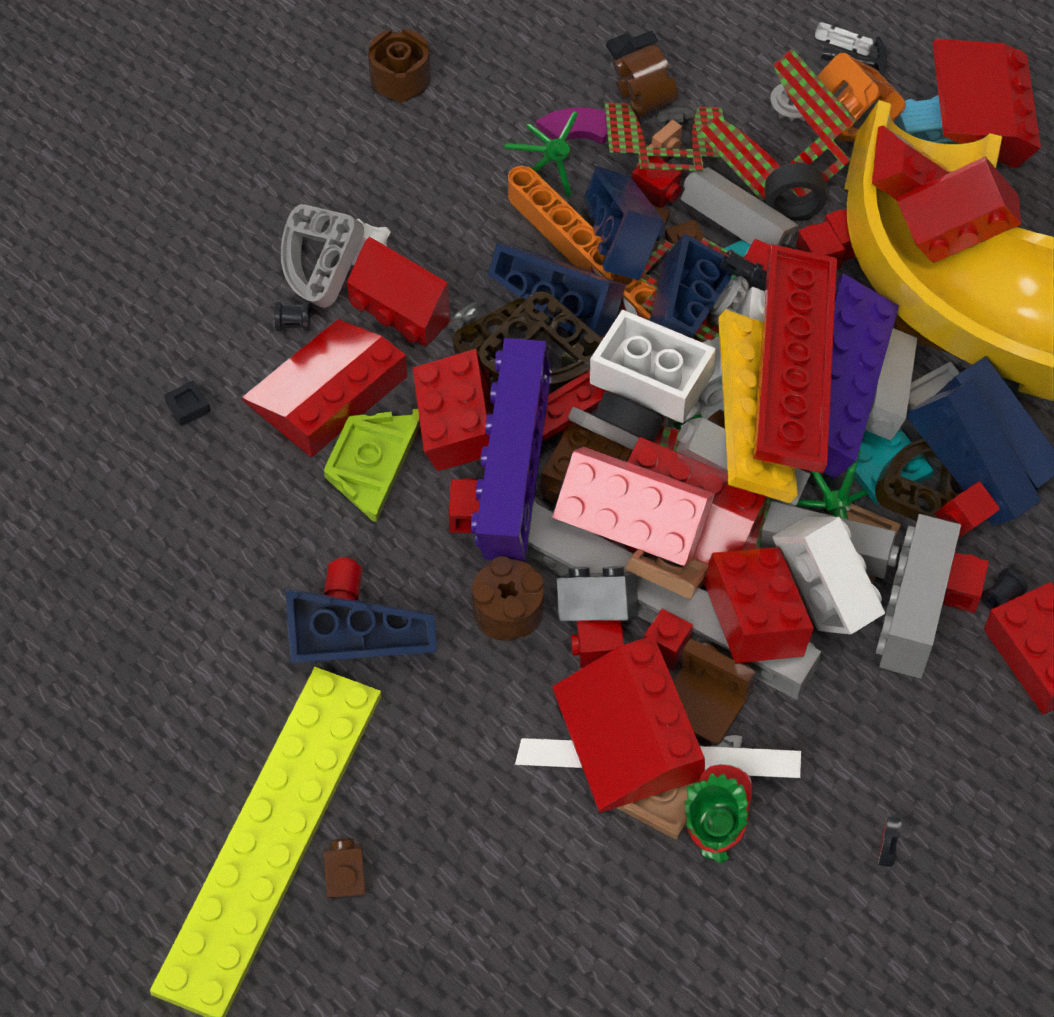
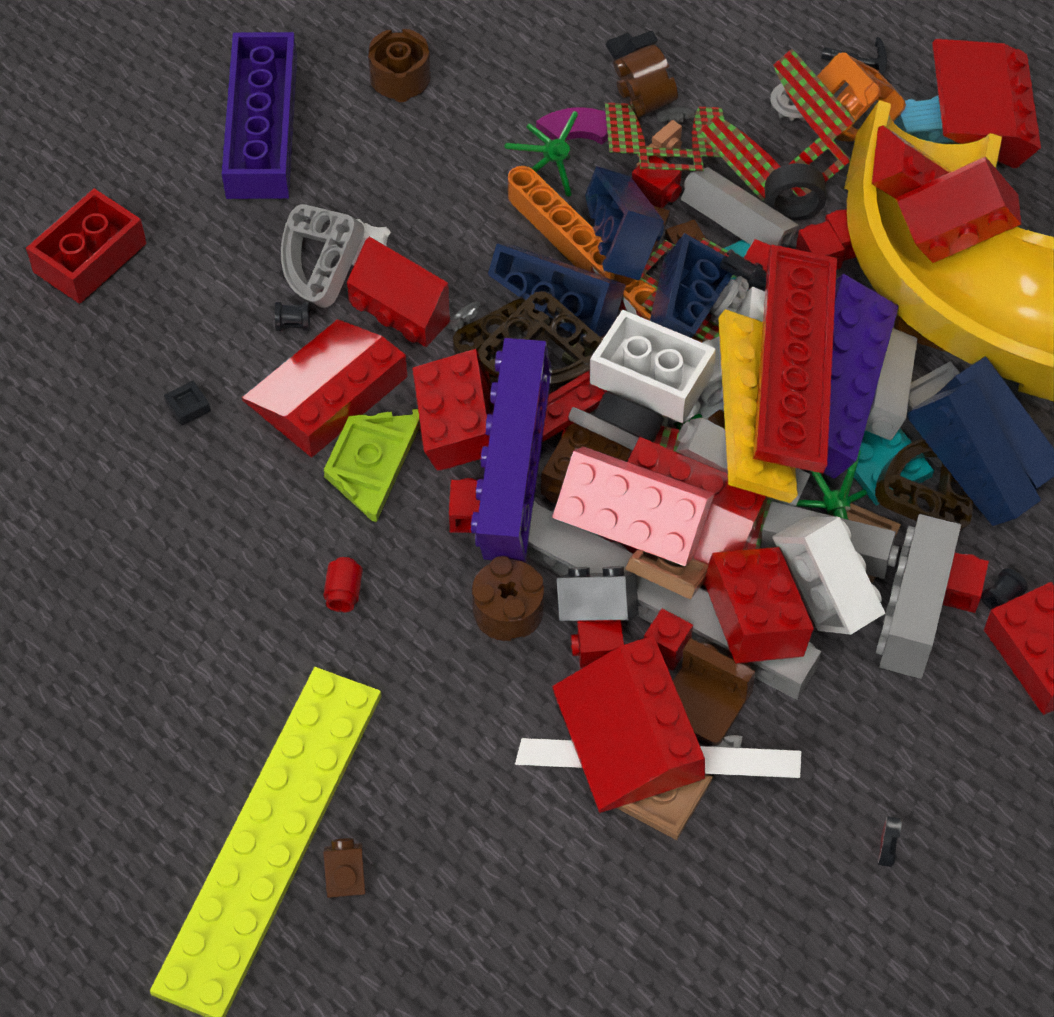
(86, 245): none -> red brick
(260, 116): none -> dark purple brick
(345, 628): dark blue wedge -> none
(718, 810): green hair -> none
(844, 38): light grey axle -> none
(969, 508): red brick -> none

